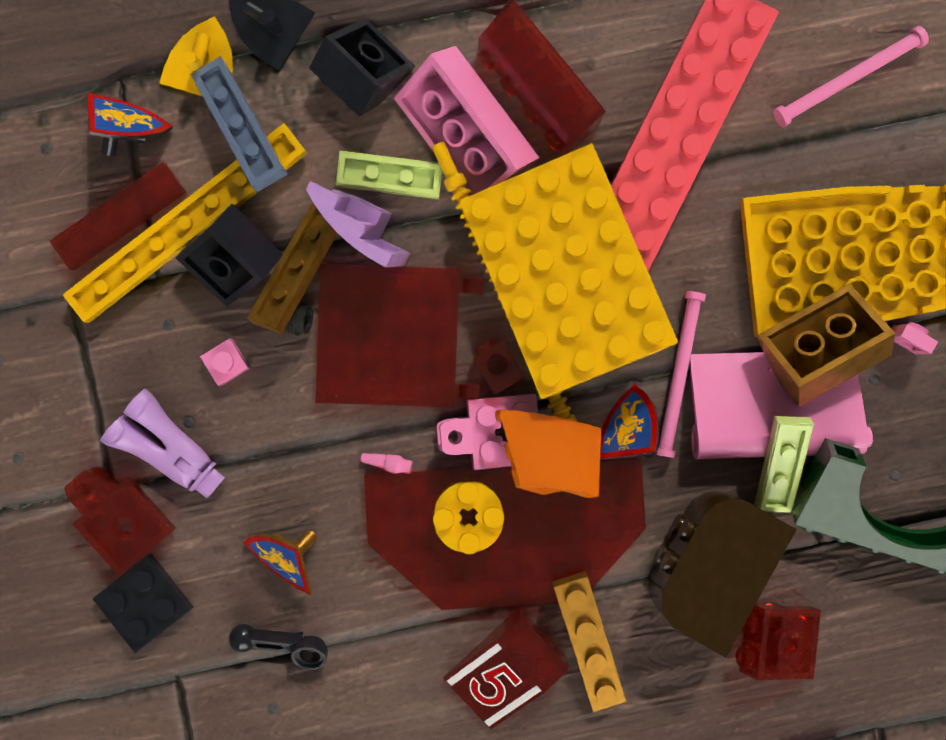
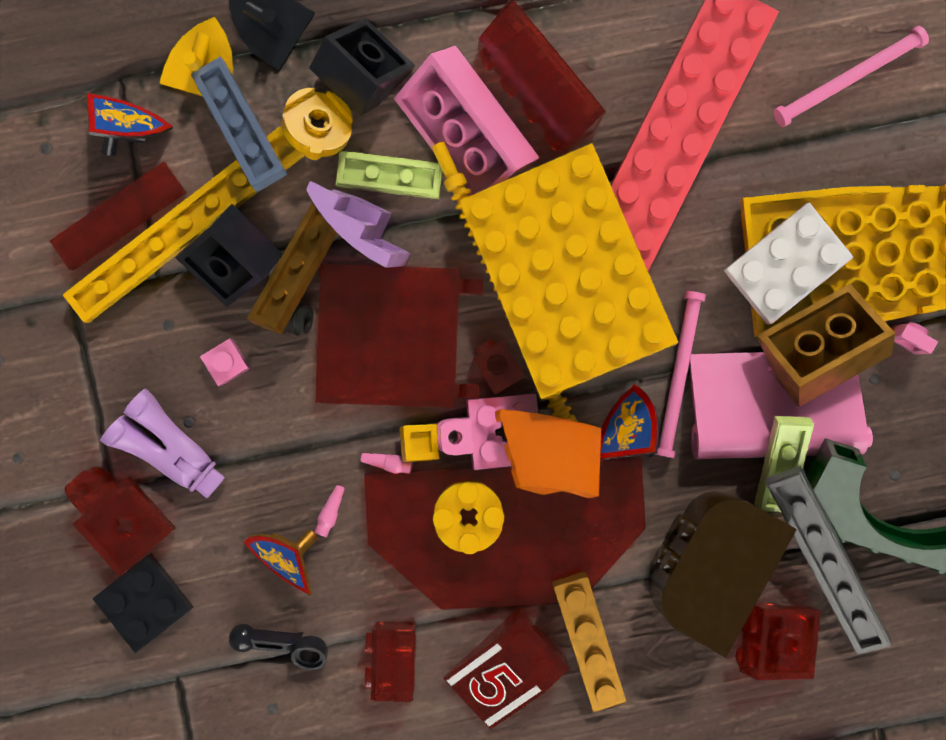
(312, 140): none -> yellow plate
(329, 513): none -> bright pink piece
(392, 661): none -> clear red brick
(419, 442): none -> yellow plate
(788, 263): none -> white plate
(828, 560): none -> dark grey tile

